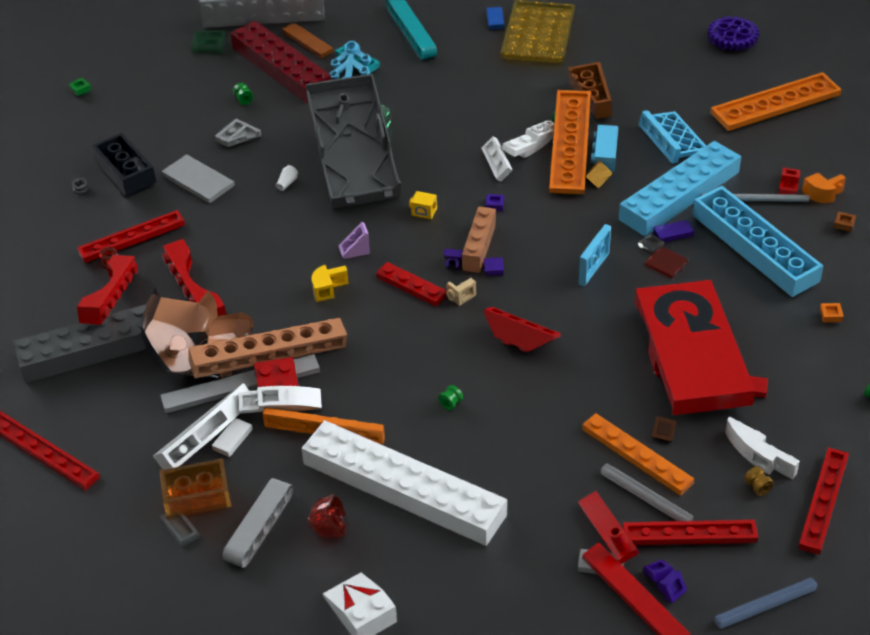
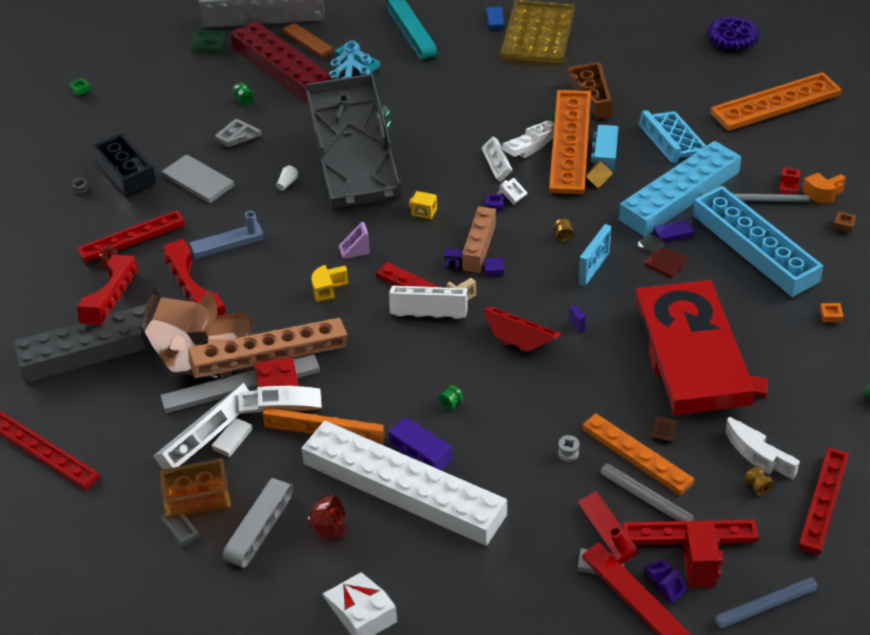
(229, 239): none -> sand blue piece
(420, 444): none -> dark purple brick
(428, 301): none -> white brick
(512, 190): none -> white bracket
(563, 230): none -> pearl gold wheel
(568, 448): none -> light grey wheel
(577, 318): none -> dark purple tile
(702, 555): none -> red brick

